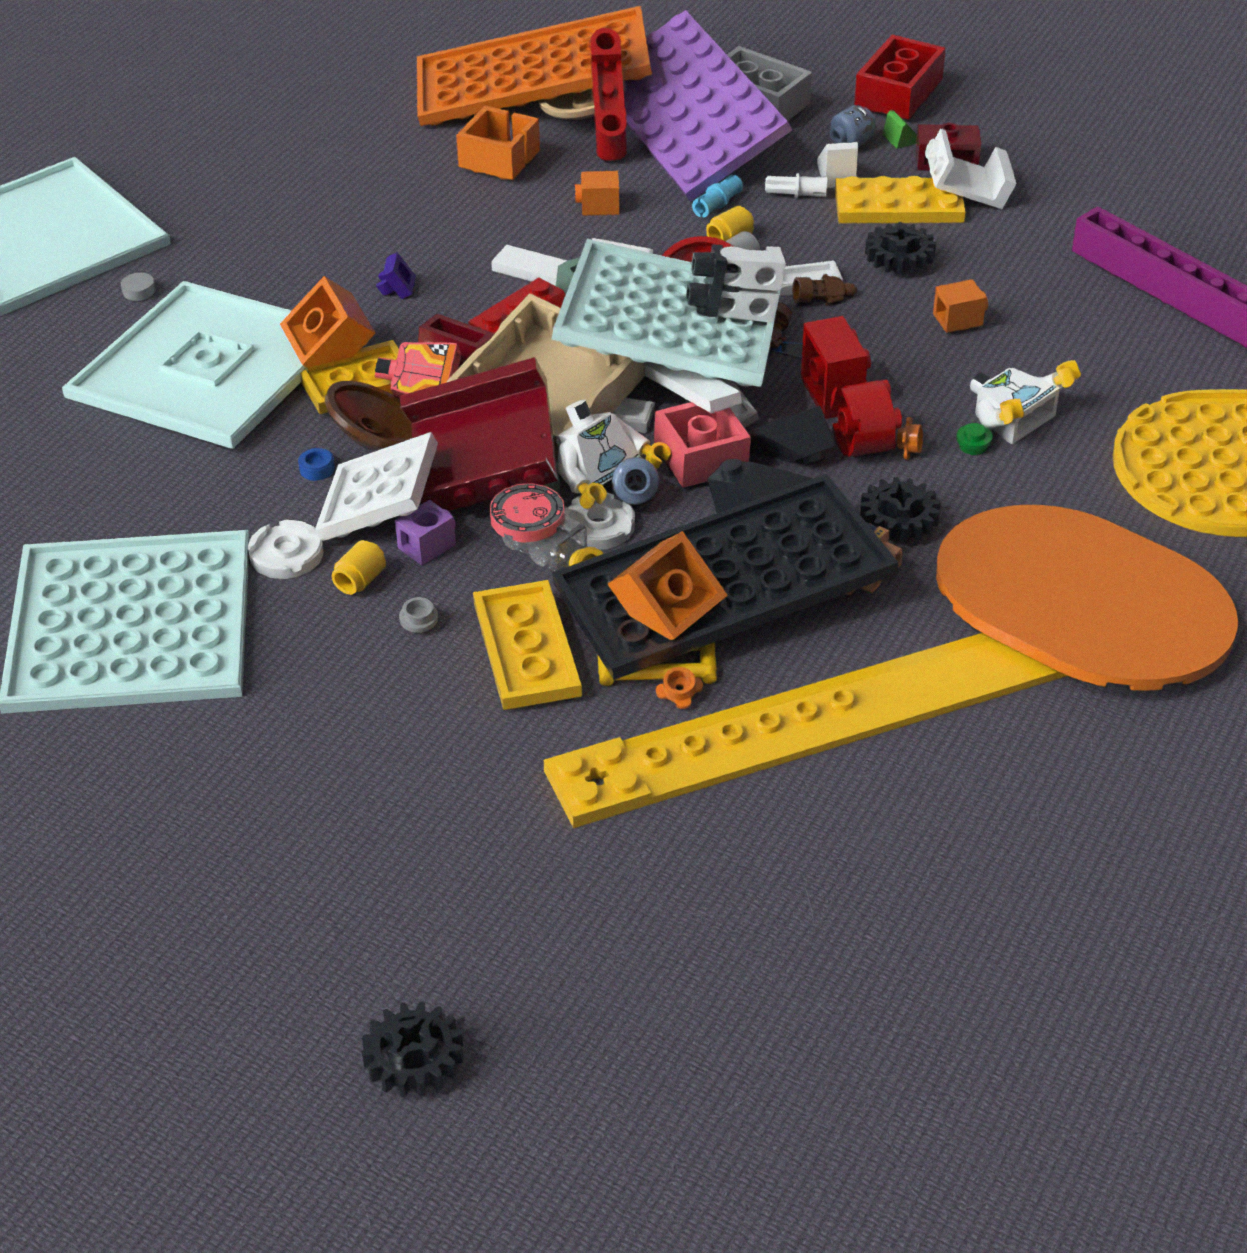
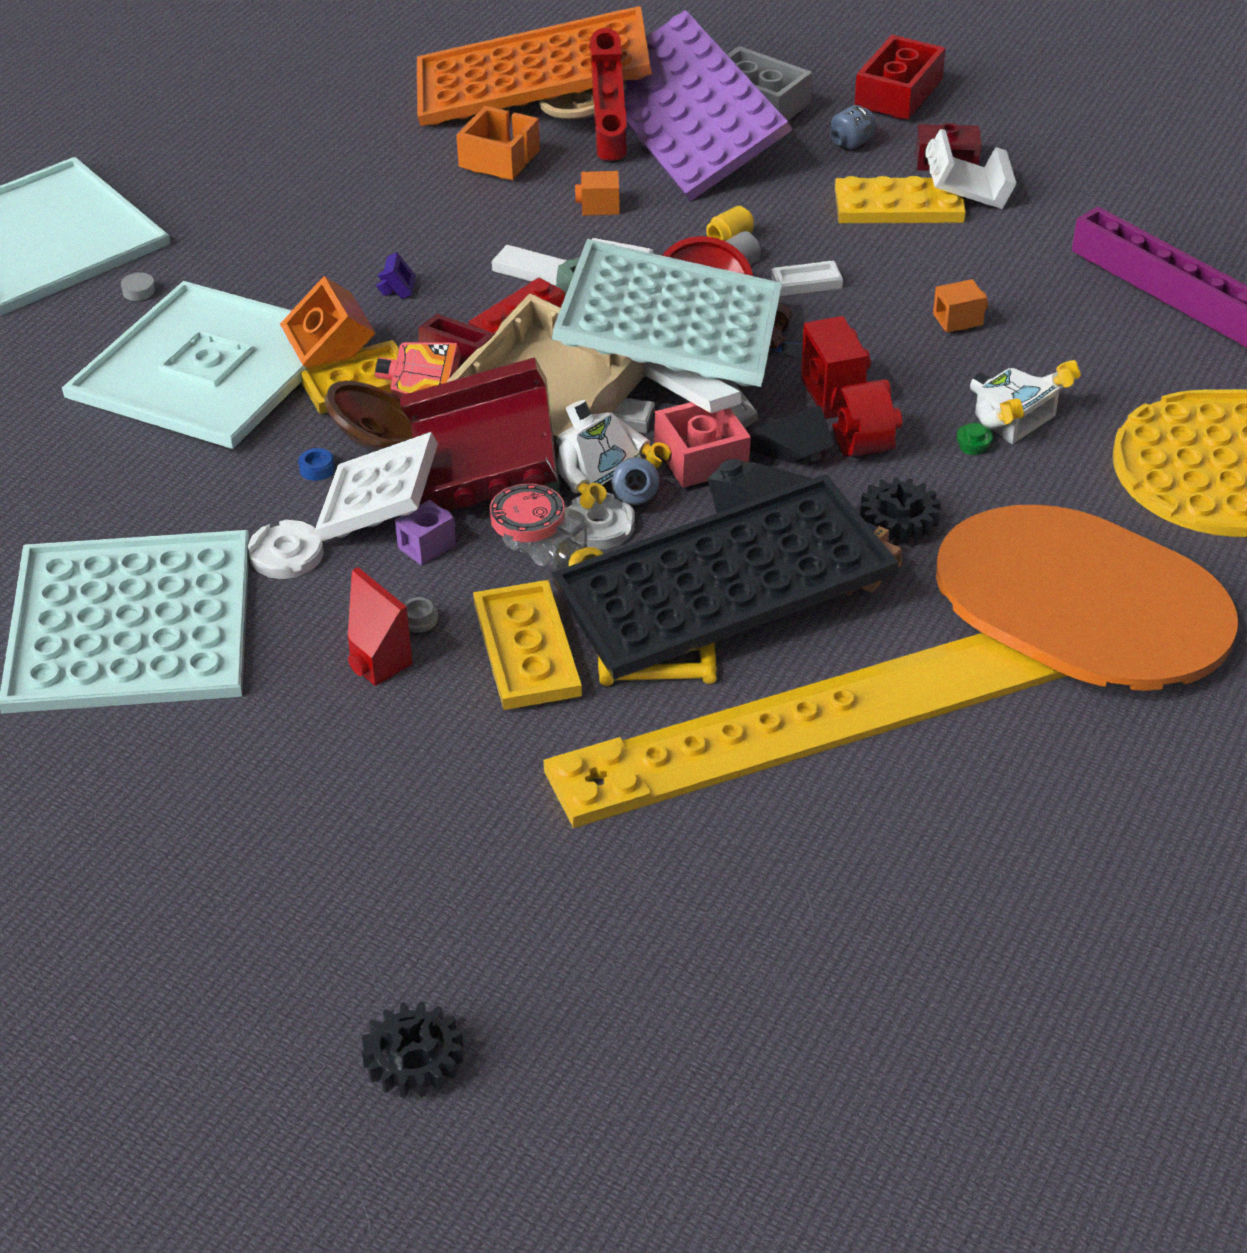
(358, 567): yellow brick -> none
(376, 630): none -> red slope
(668, 587): orange slope -> none
(683, 678): orange plate -> none
(717, 195): medium azure pin -> none
(737, 282): white hips -> none
(797, 185): white axle -> none
(829, 289): reddish brown piece -> none
(838, 161): white slope -> none
(898, 131): bright green slope -> none
(900, 248): black gear -> none
(910, 438): orange plate -> none

